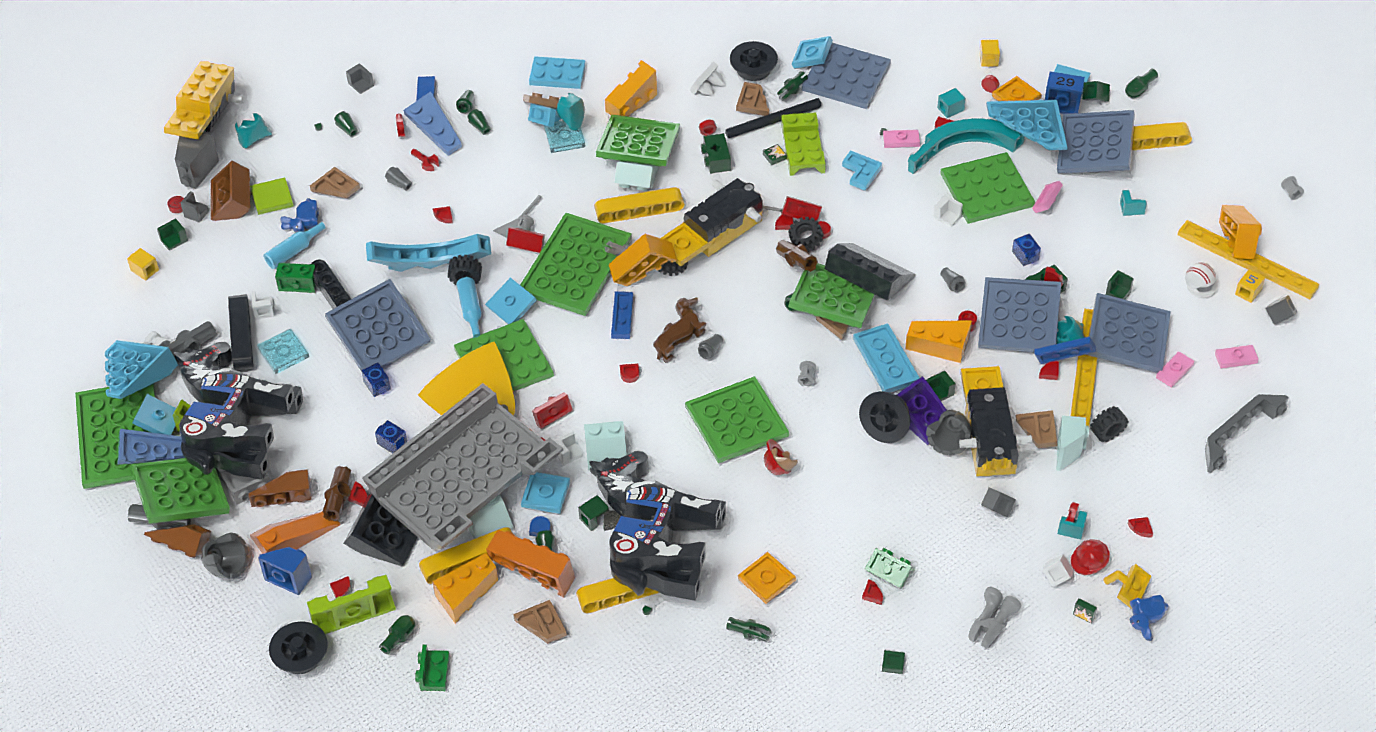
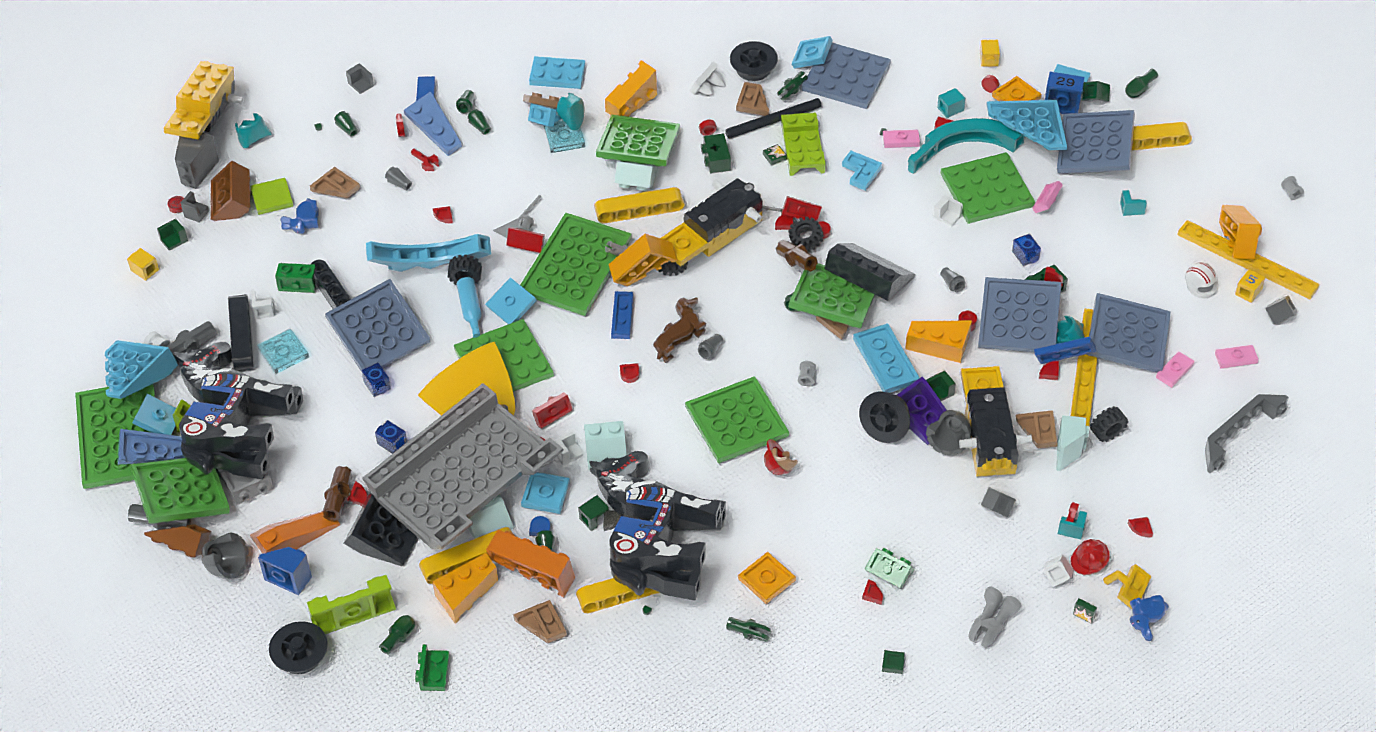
(287, 488): dark orange slope -> none
(291, 246): medium azure piece -> none
(340, 587): red tile -> none
(1119, 285): dark green panel -> none

